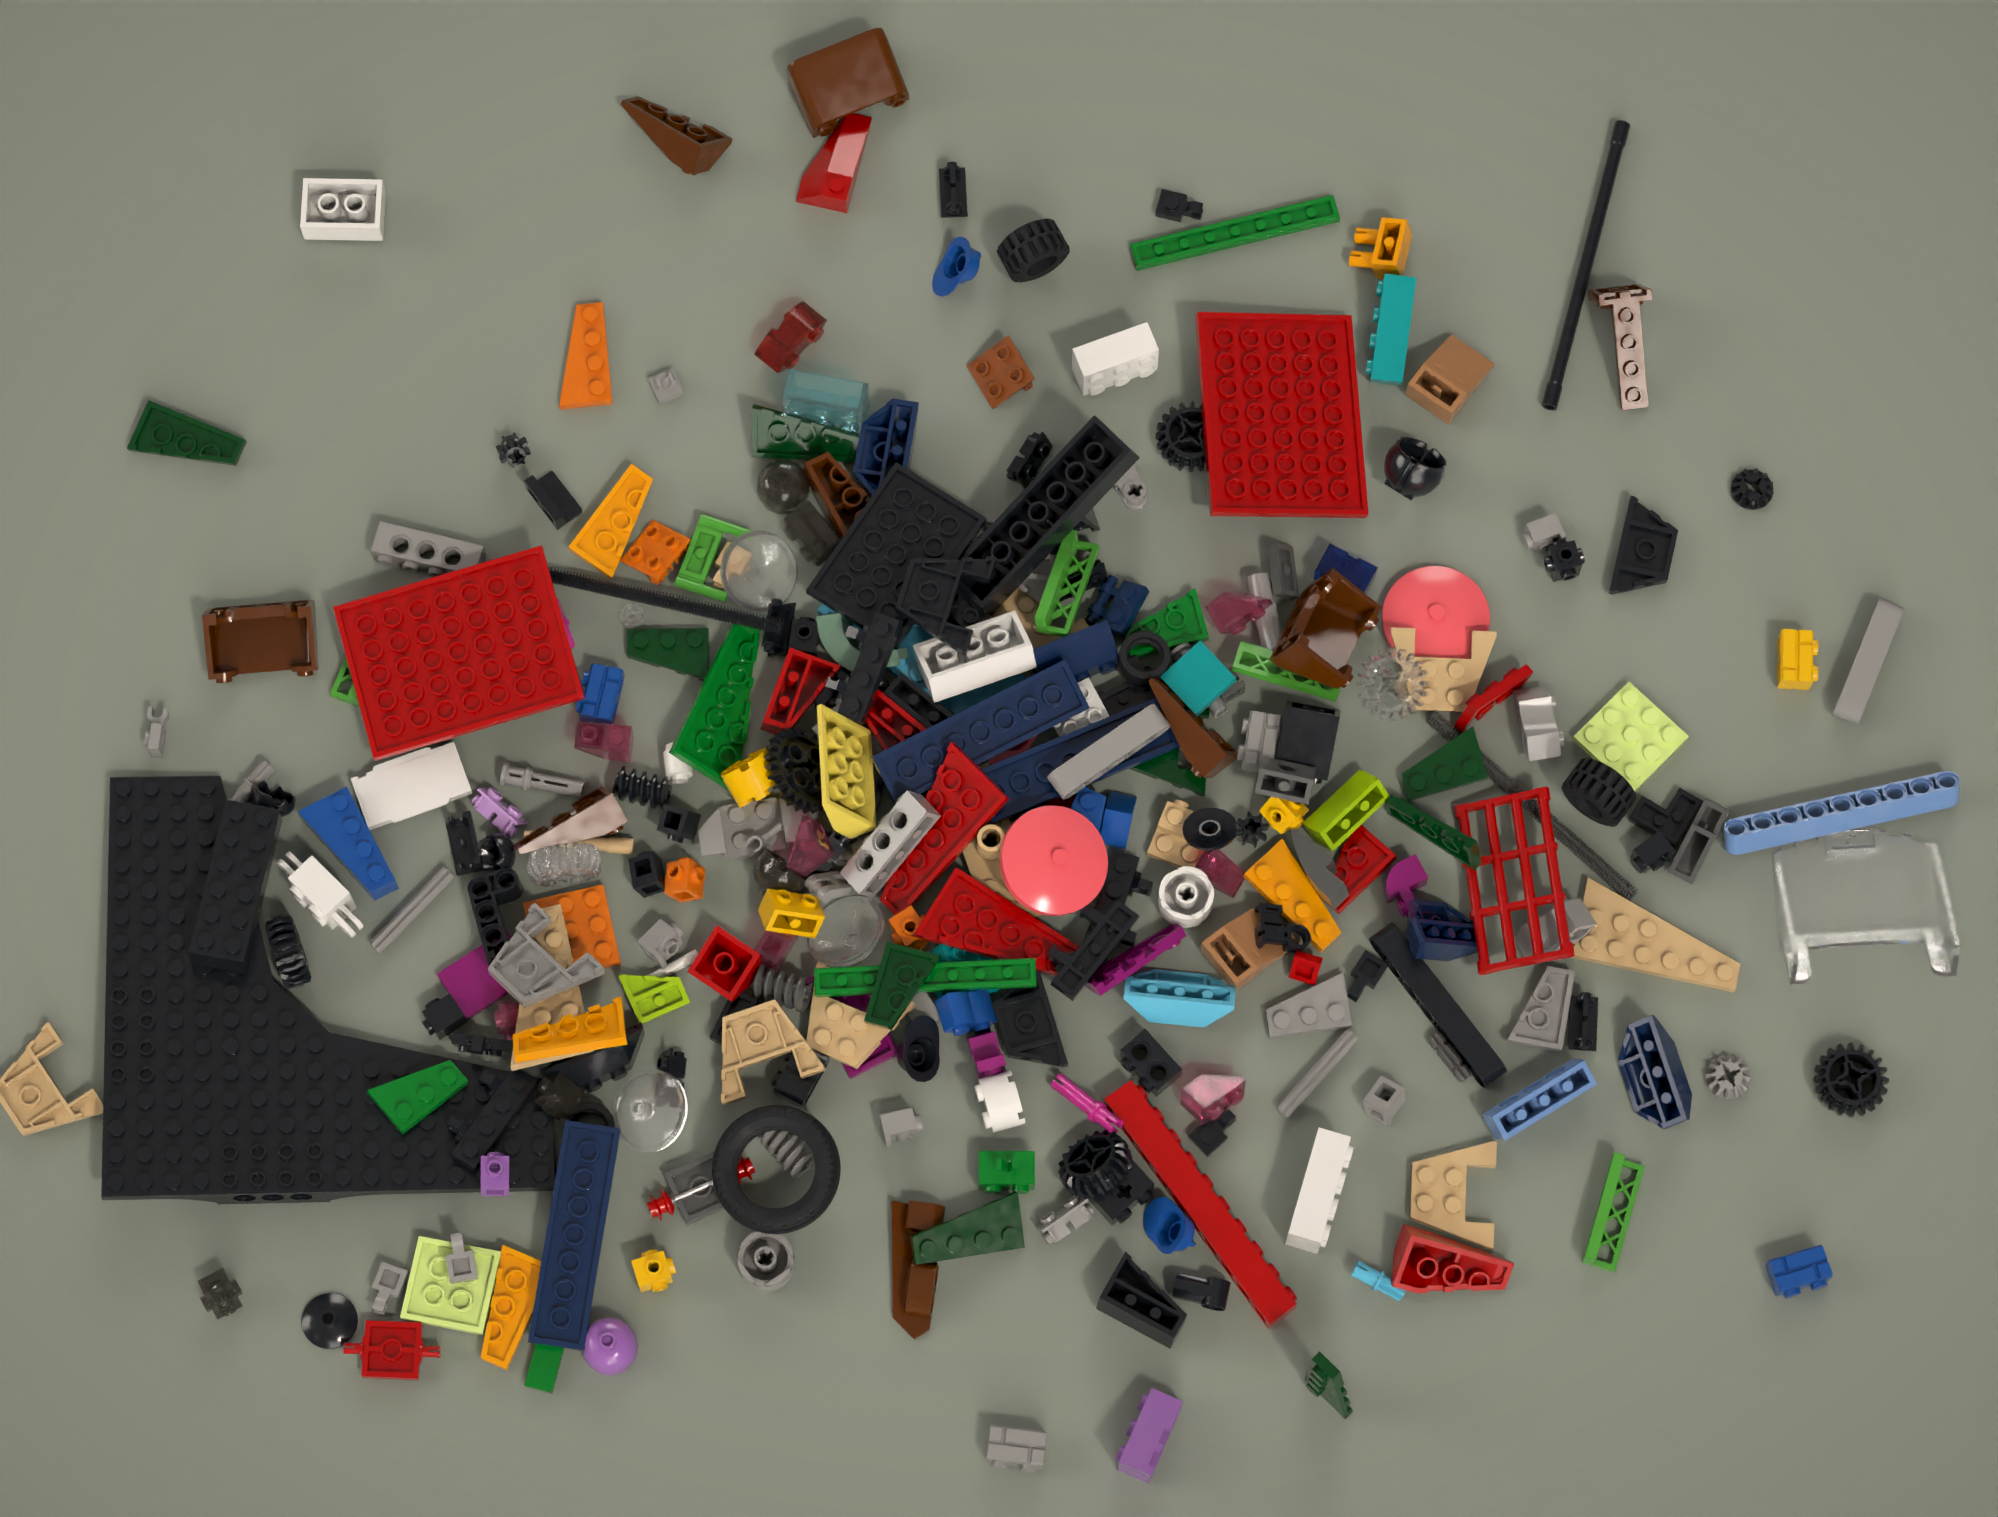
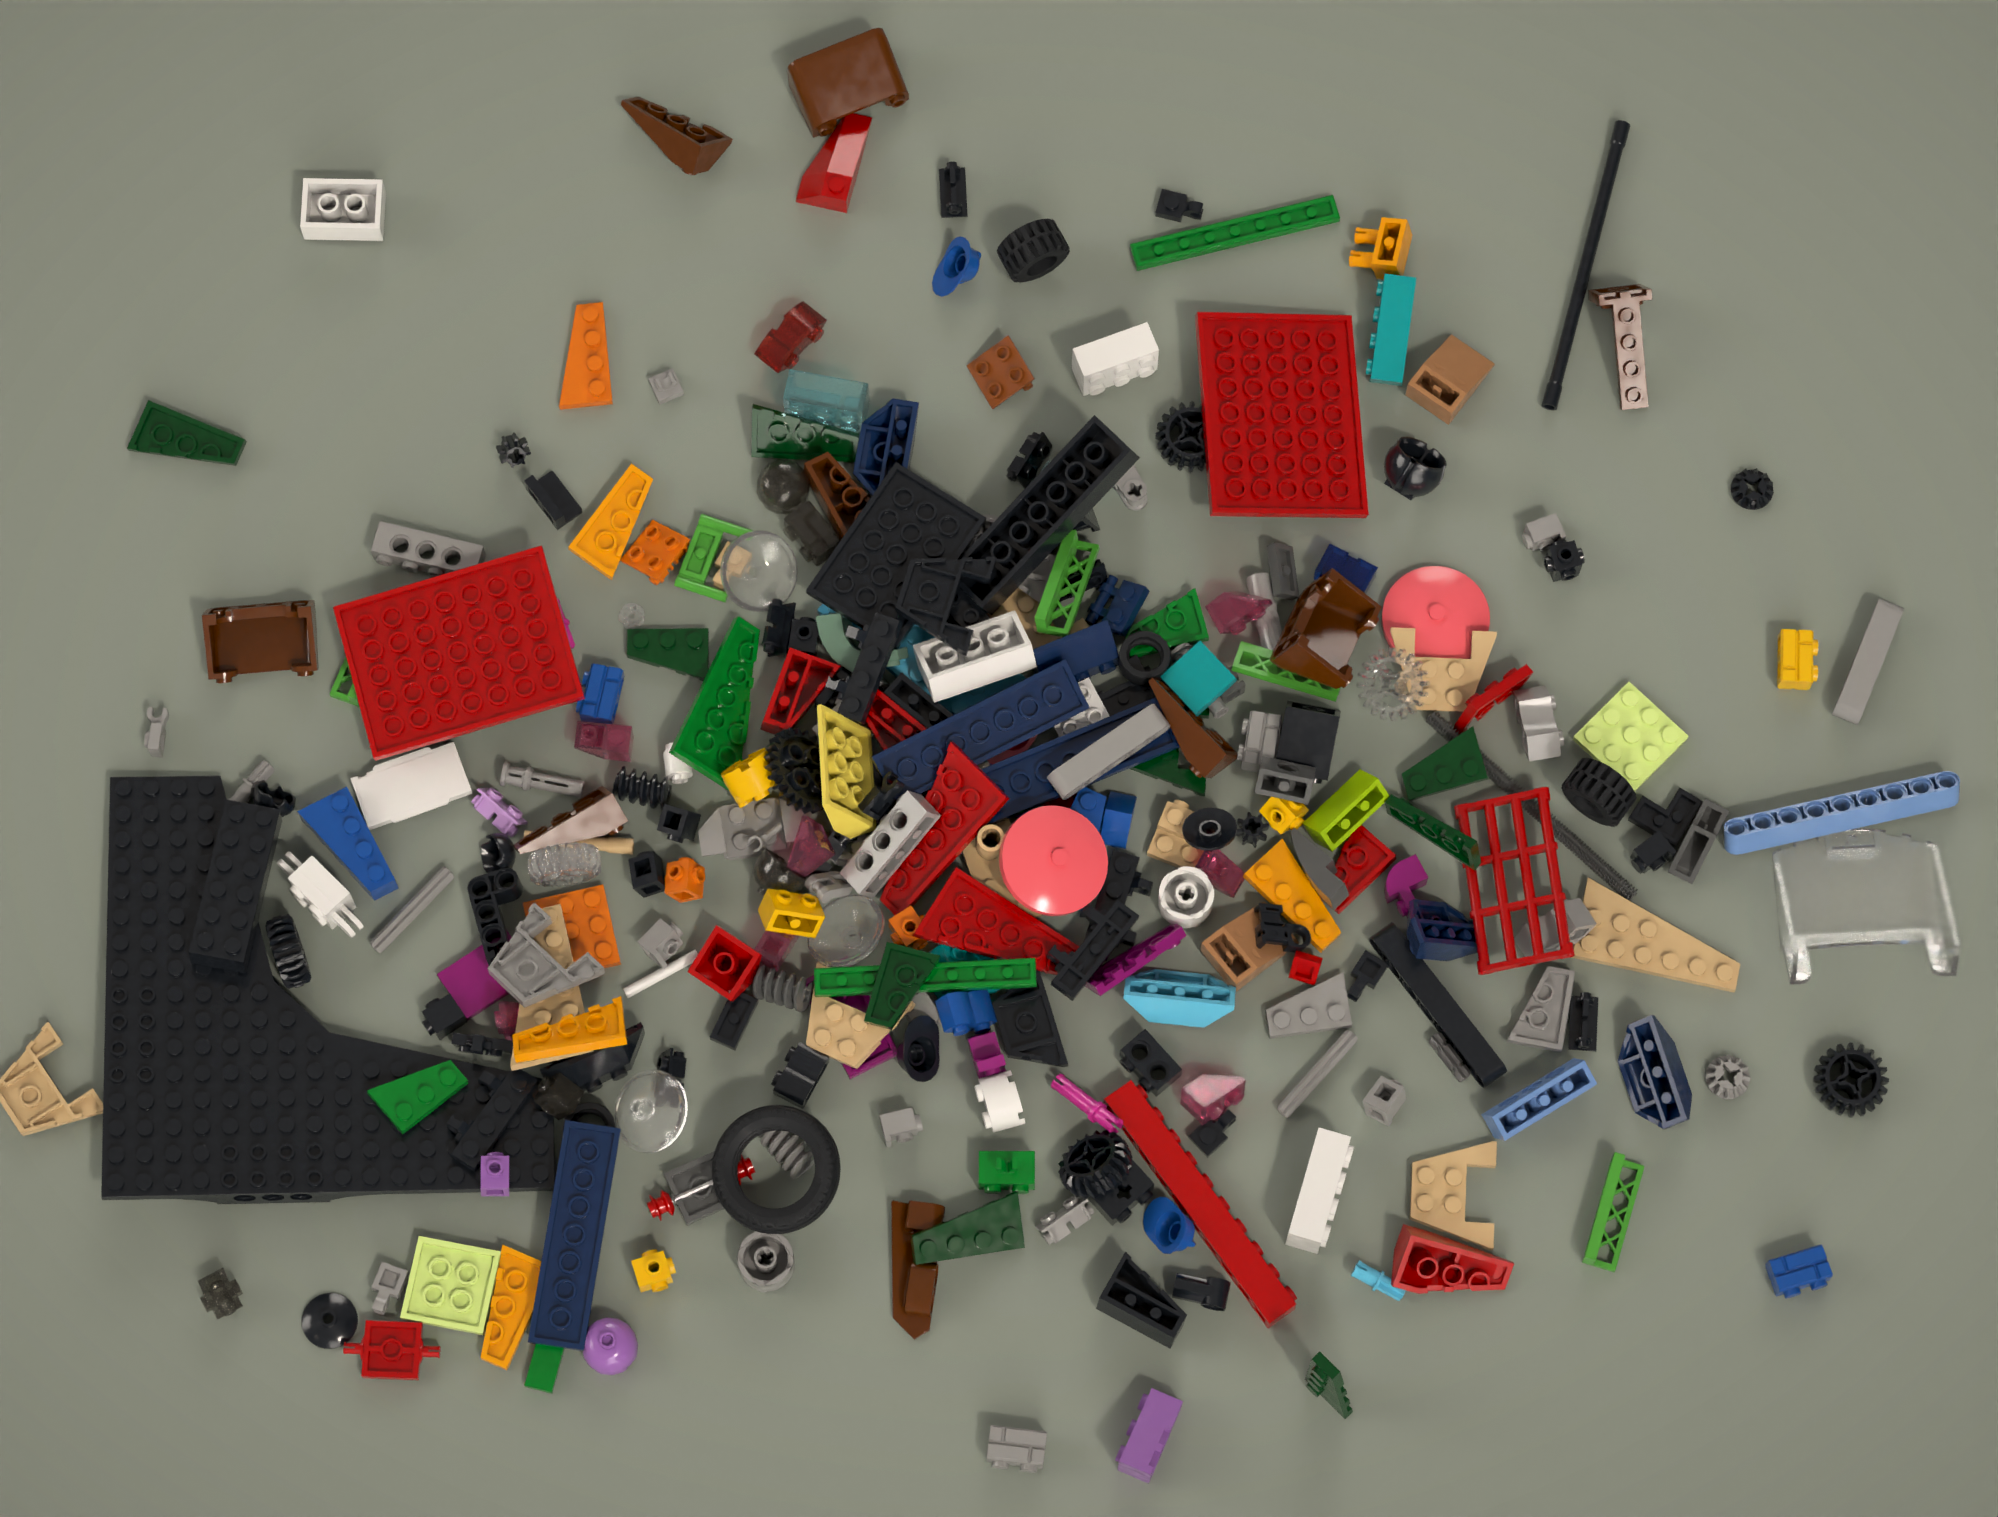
(461, 1263): light grey plate -> none
(464, 844): black hinge -> none
(653, 995): lime wing -> none
(666, 601): black axle -> none
(756, 1037): tan wing -> none
(881, 801): none -> black plate
(1643, 550): black wing -> none

